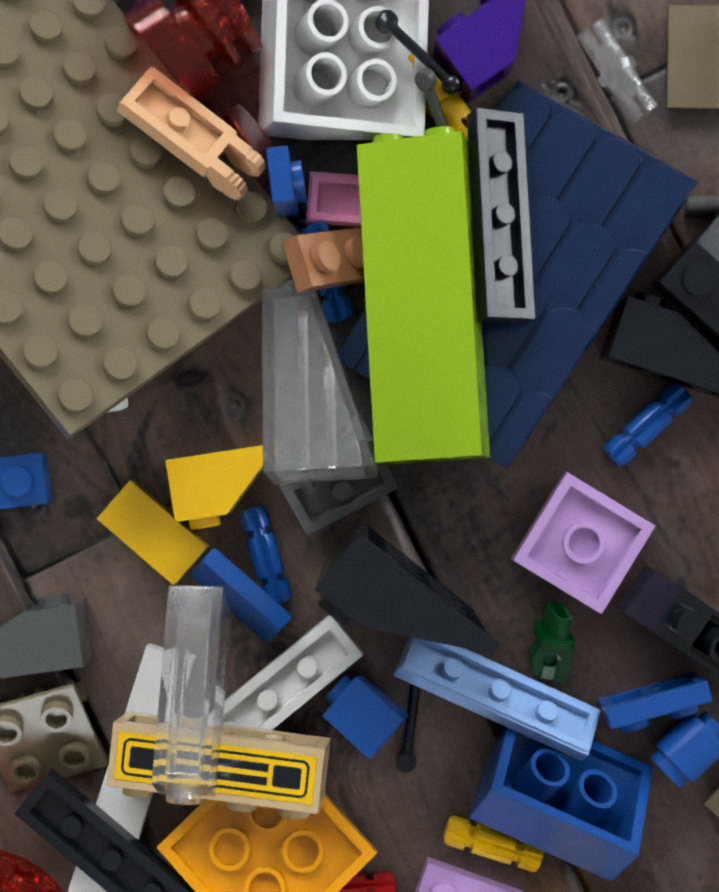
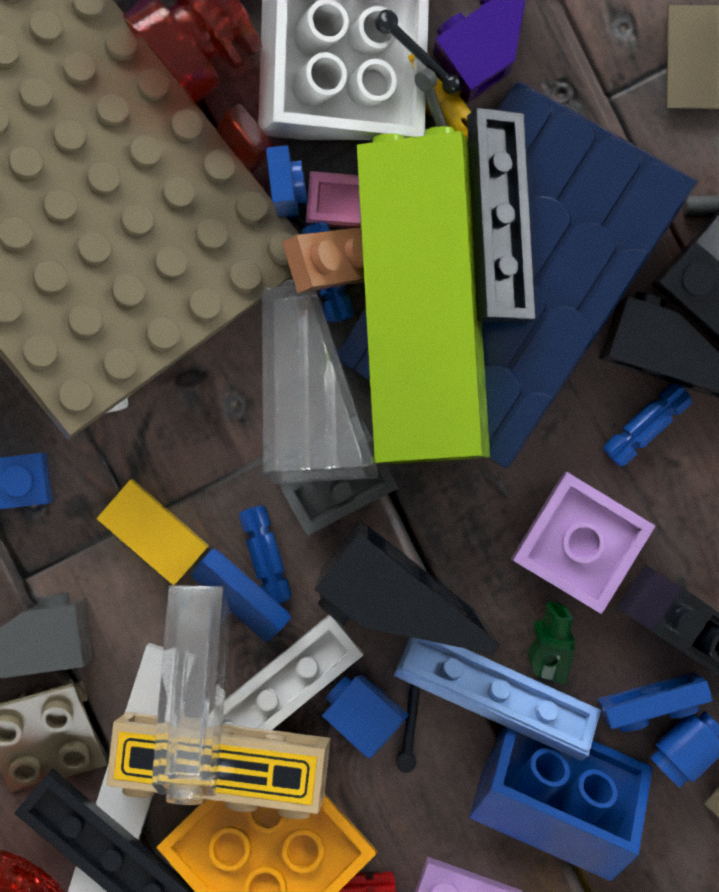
(190, 132): light nougat hinge -> none
(211, 484): yellow slope -> none
(491, 844): yellow axle -> none
(617, 71): clear pin -> none

